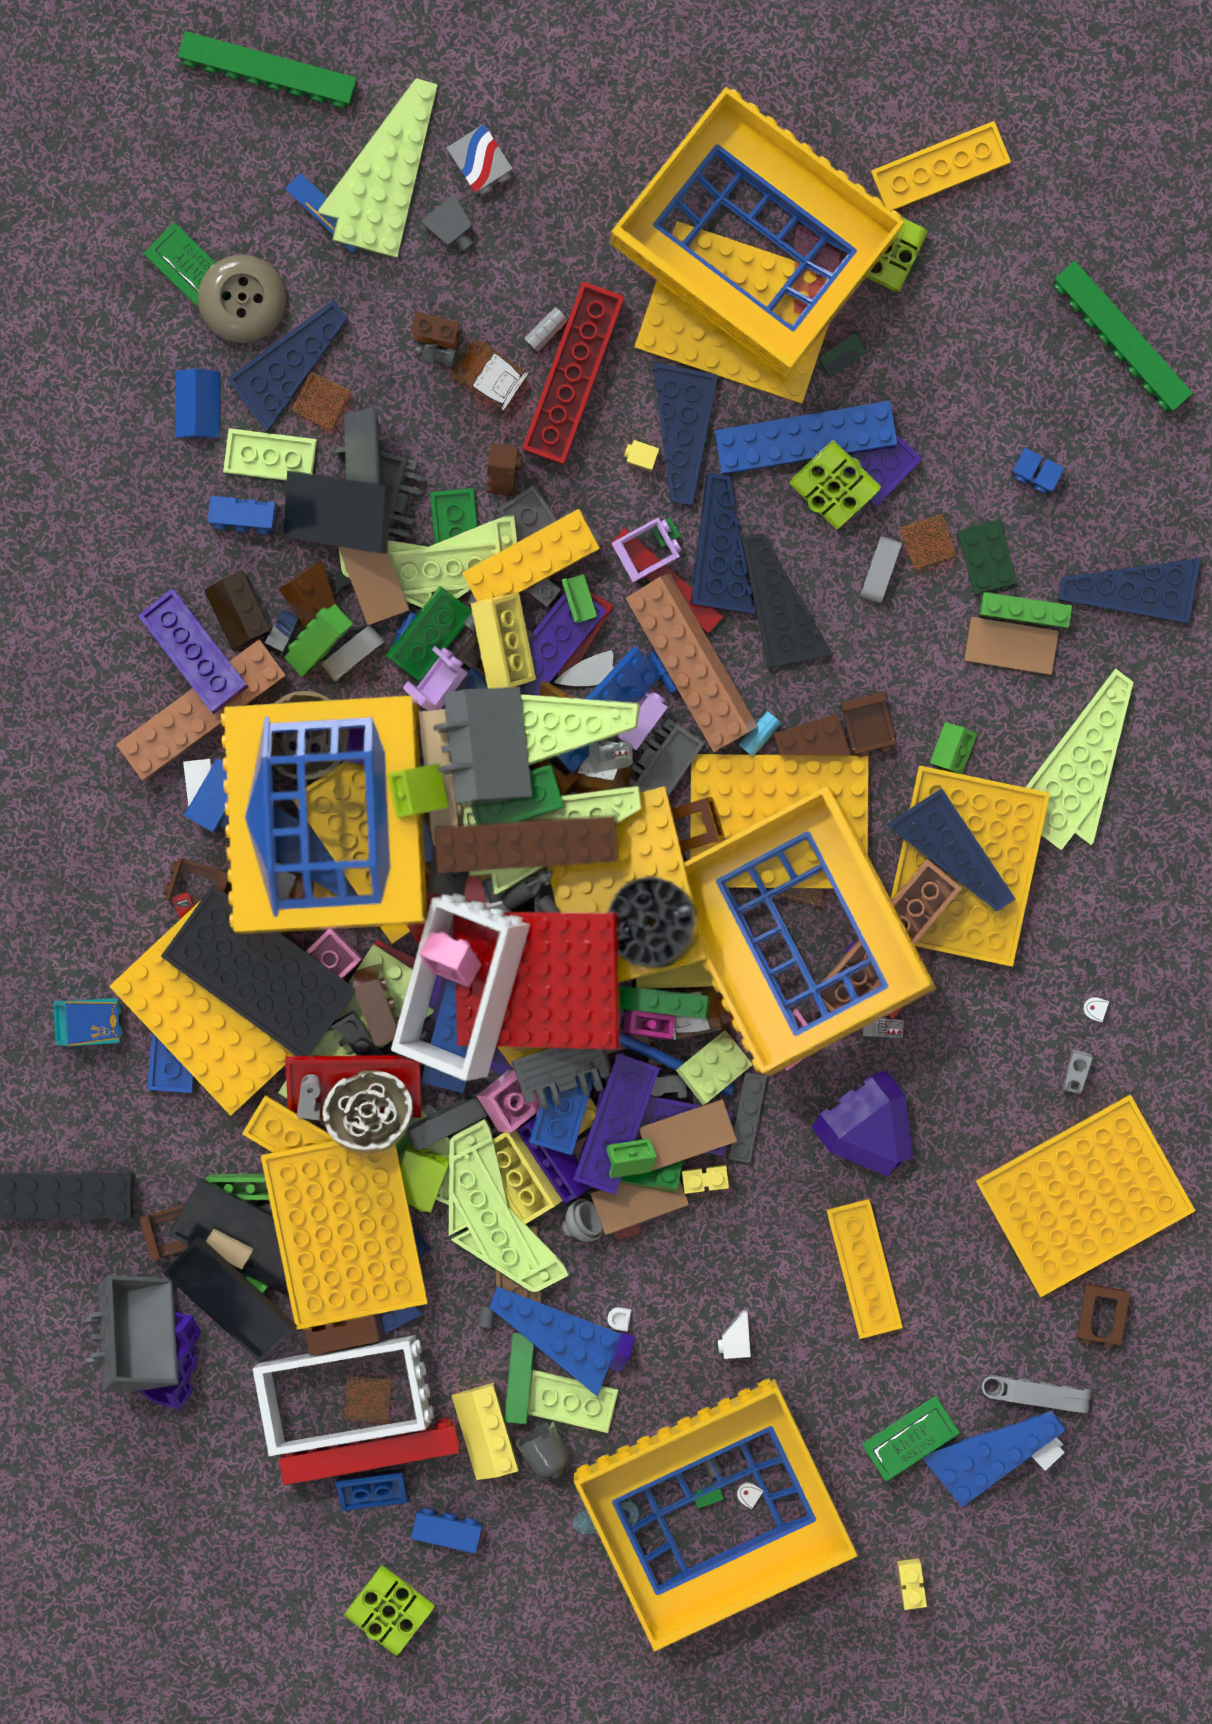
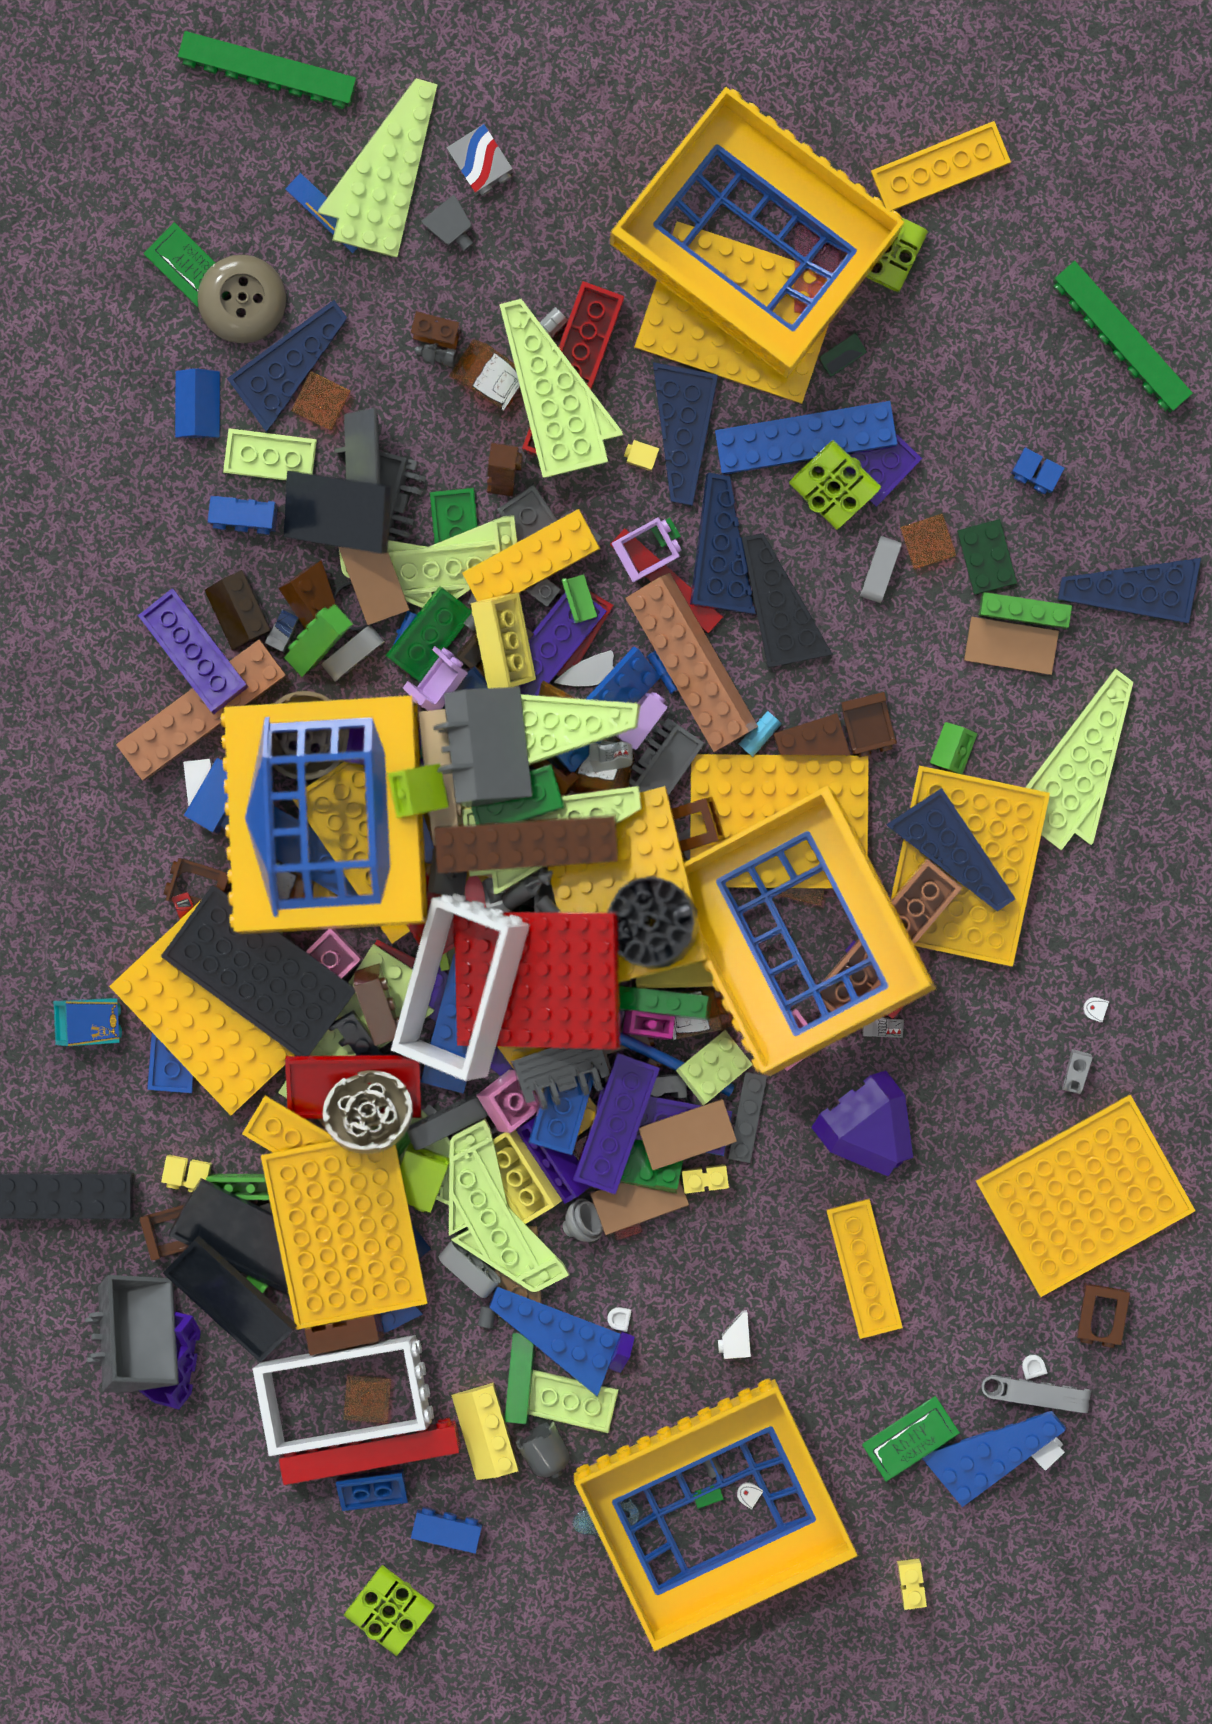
(175, 1171): none -> light yellow piece
(229, 1248): tan tile -> none
(308, 1093): light grey leg -> none
(450, 958): bright pink brick -> none
(469, 1269): none -> light grey beam
(560, 407): none -> yellowish green wing
(631, 1158): bright green panel -> none
(1033, 1367): none -> white tile

